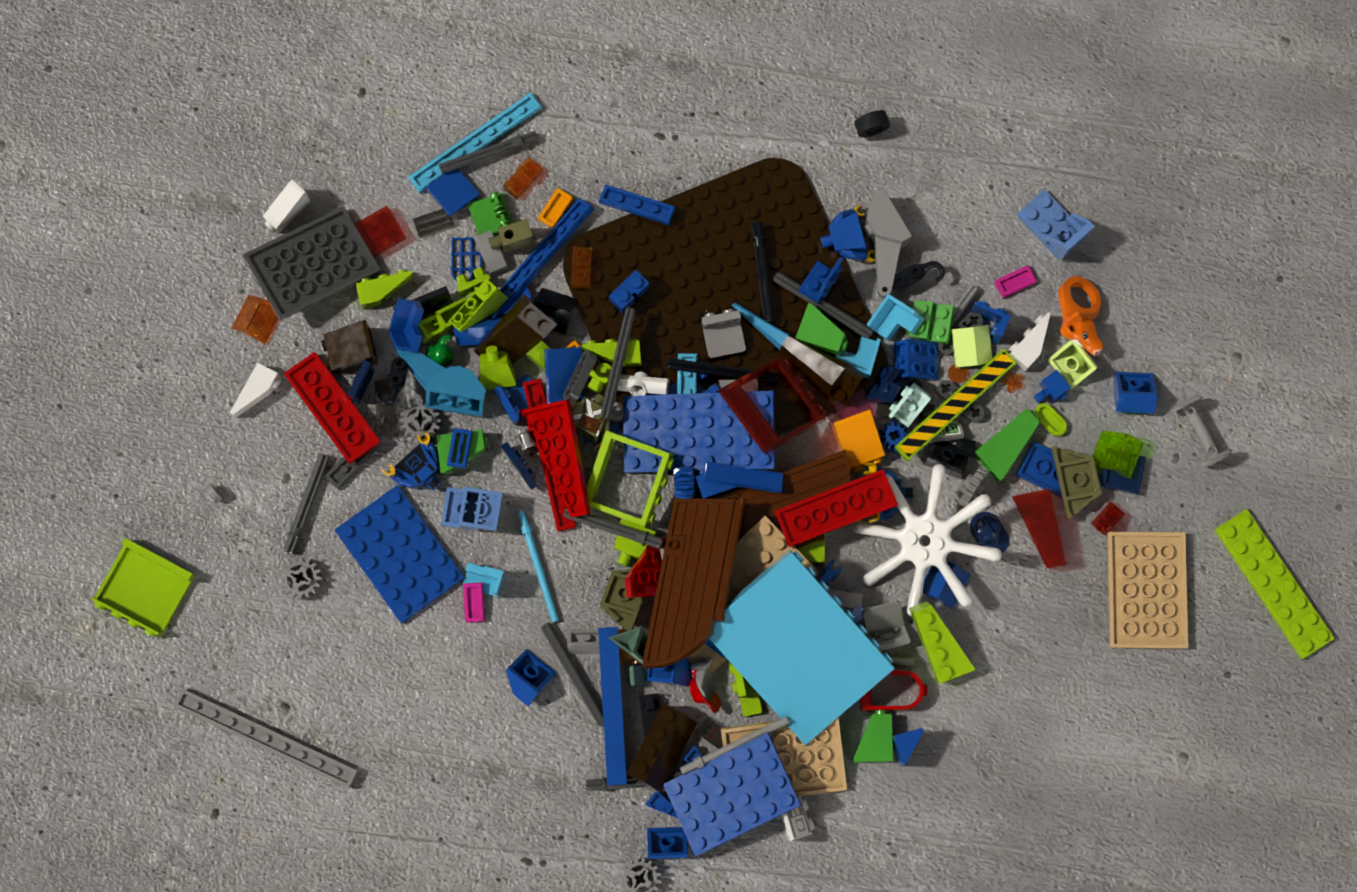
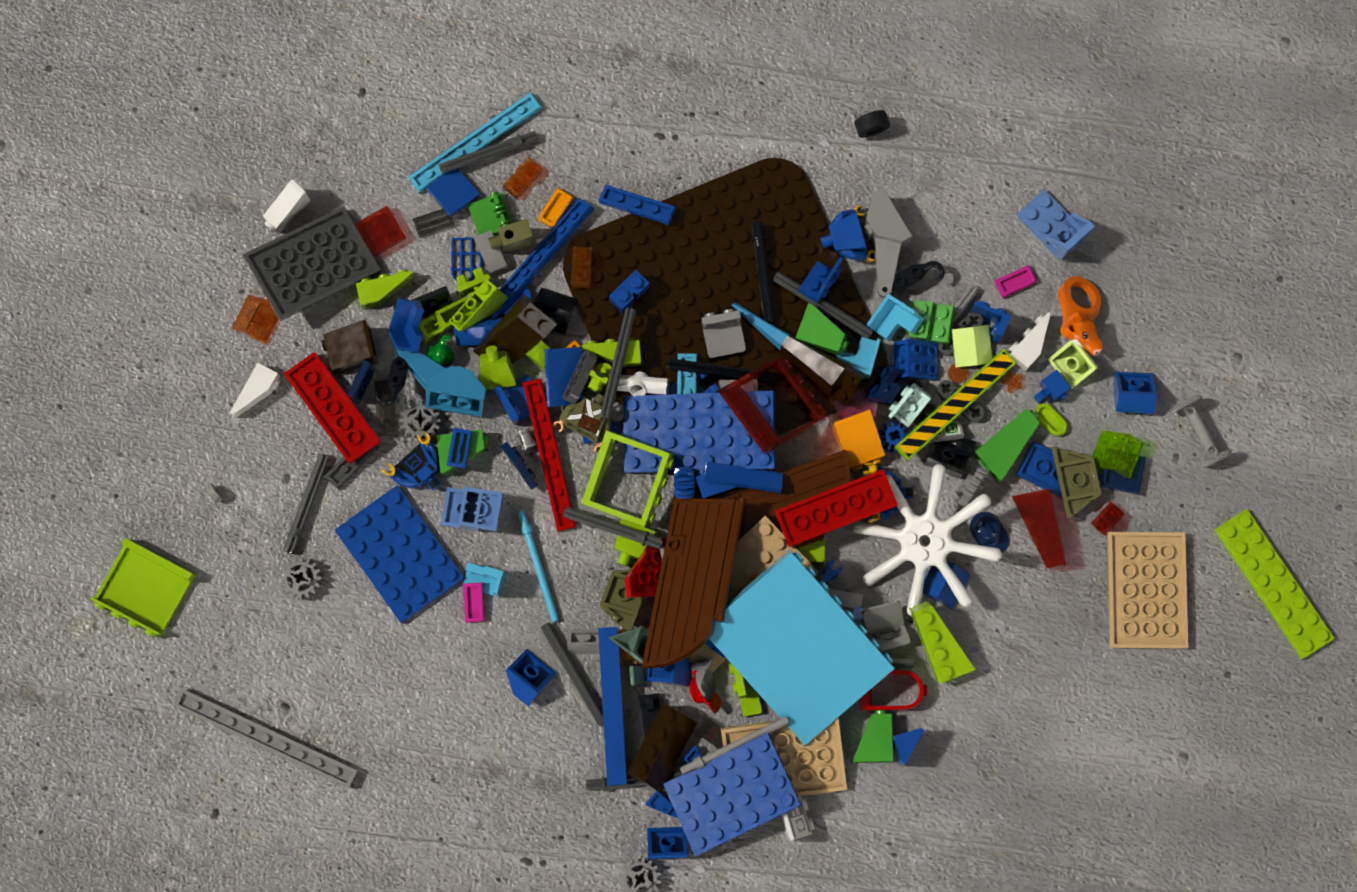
(559, 447): red wing -> none

